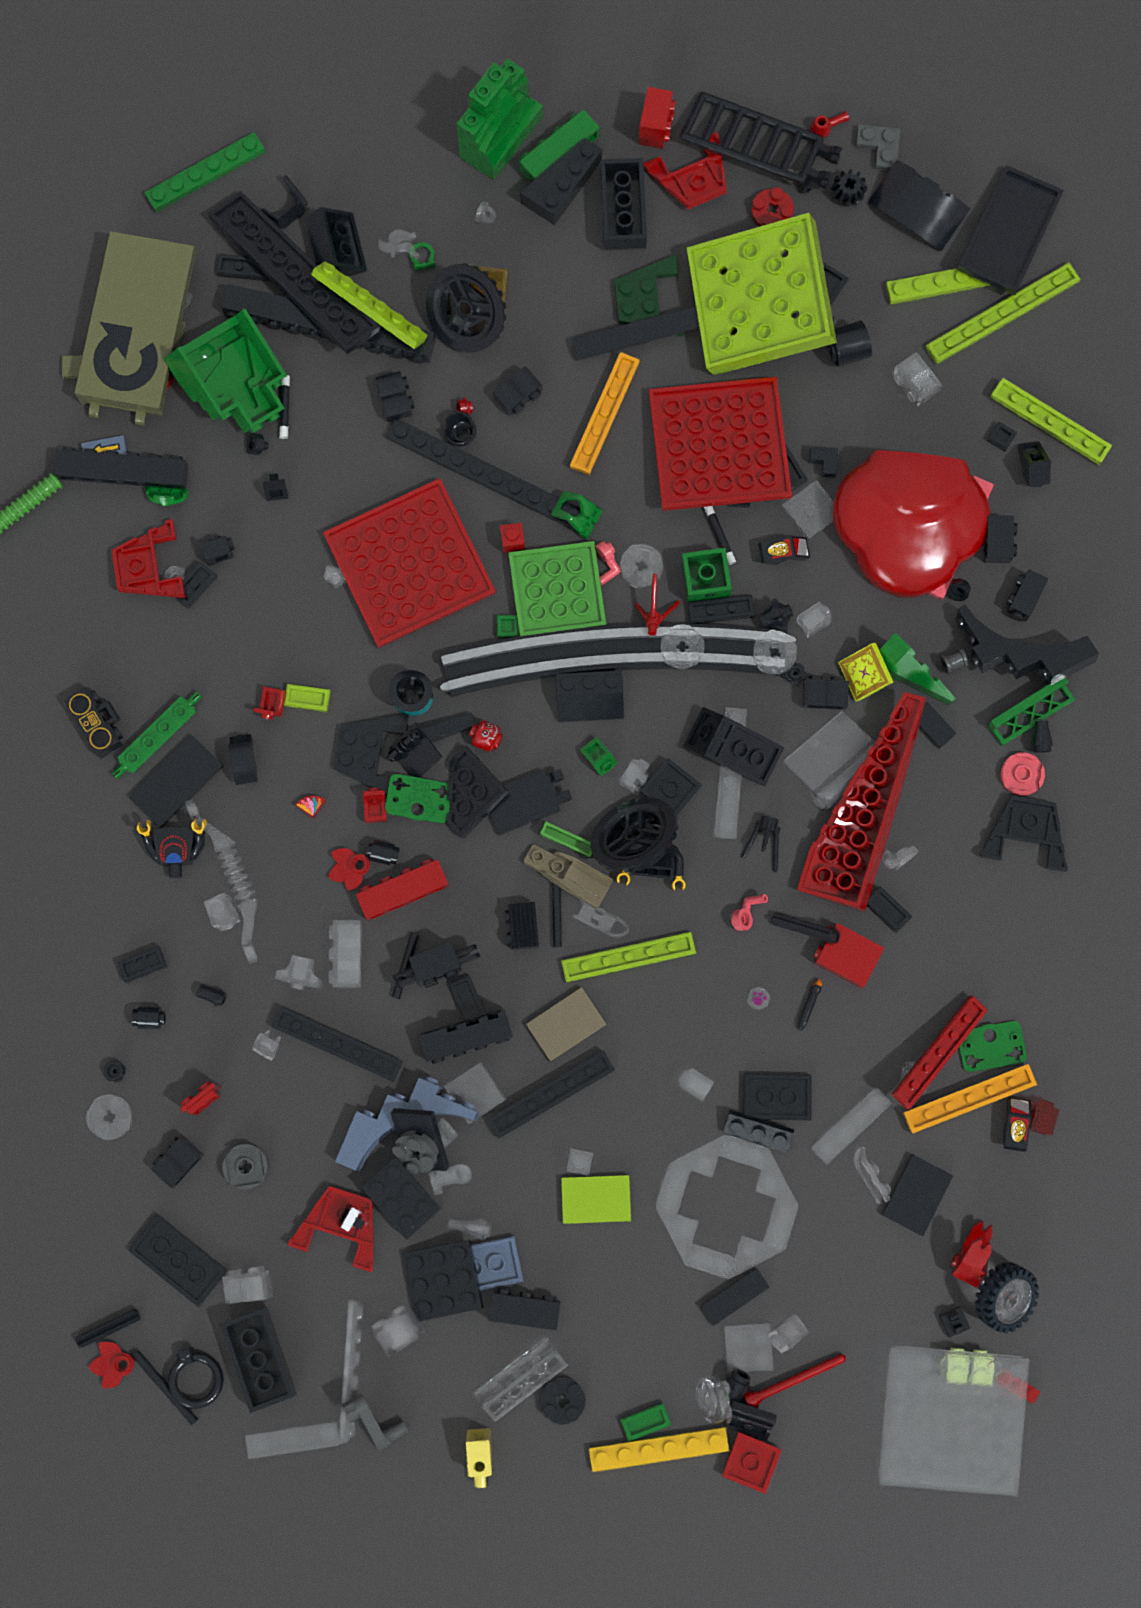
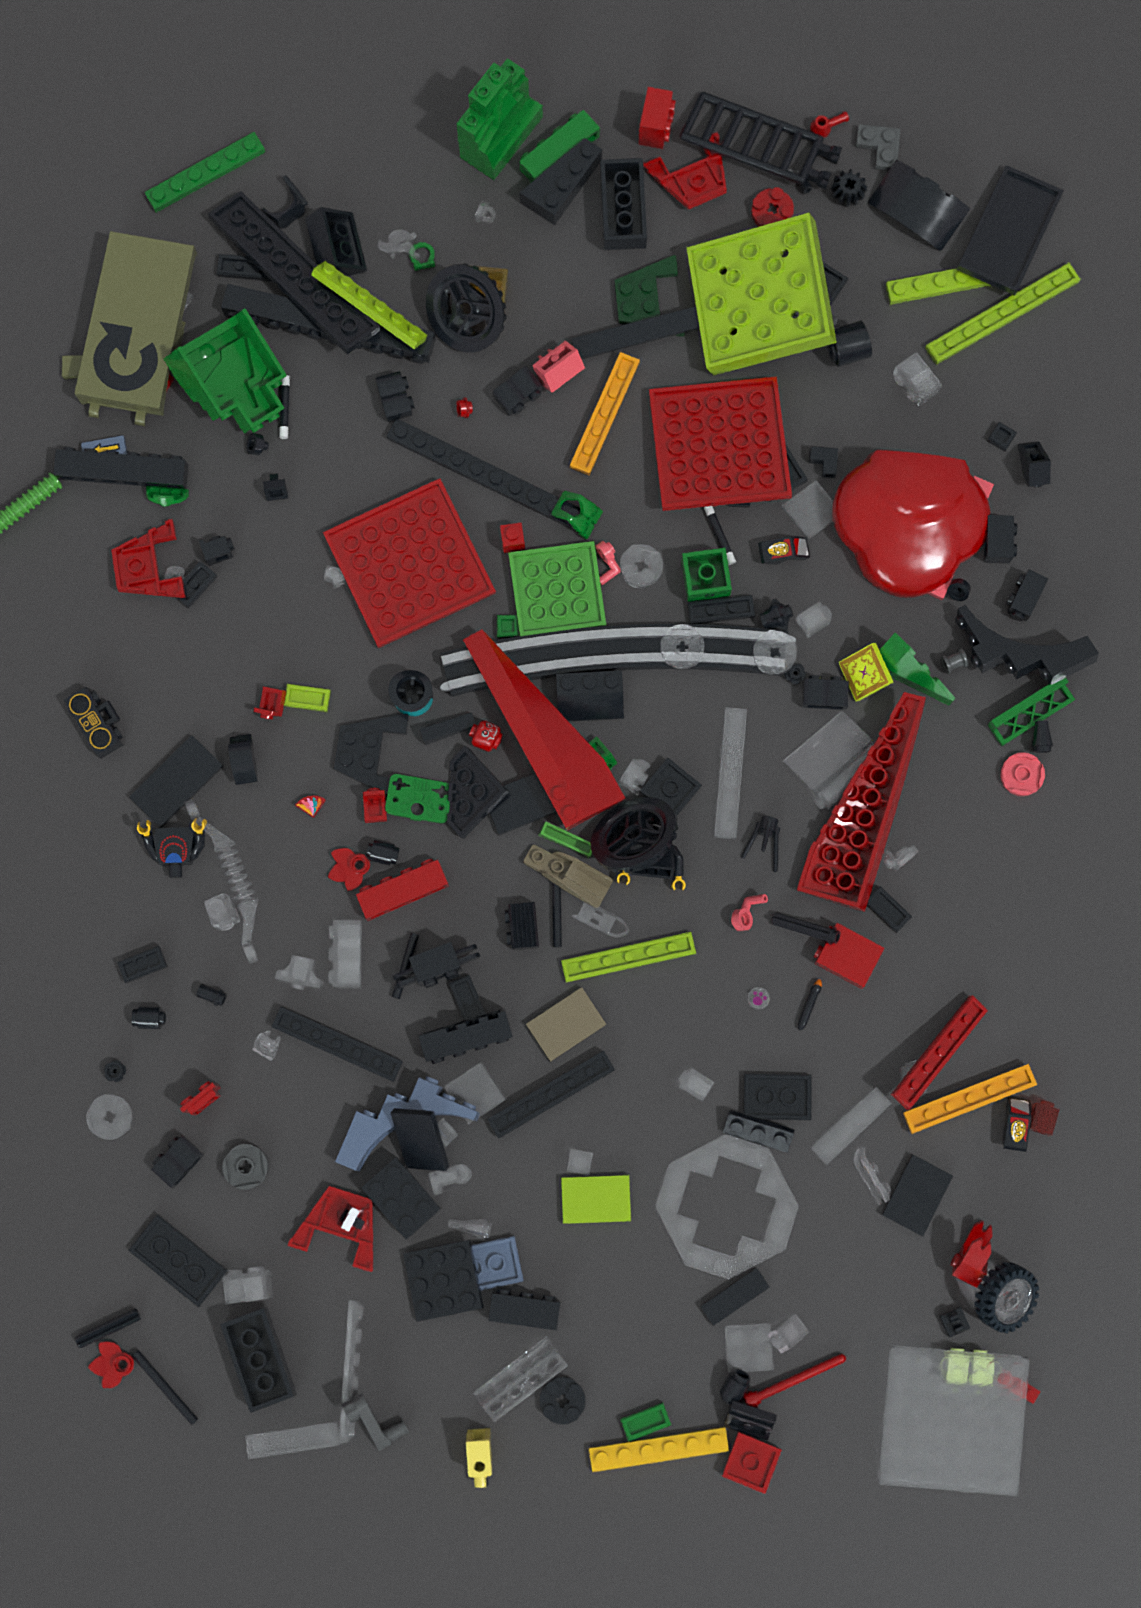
(156, 735): green plate -> none
(187, 1357): black piece -> none
(398, 1330): clear brick -> none
(405, 1152): dark grey plate -> none
(414, 752): black hinge -> none
(460, 429): black hair -> none
(558, 366): none -> coral brick
(562, 759): none -> red wedge
(653, 618): red plant -> none
(714, 1399): clear plate -> none
(733, 746): black bracket -> none
(935, 726): black tile -> none
(993, 1052): green axle -> none
(1028, 822): black wing -> none
(1051, 421): lime plate -> none

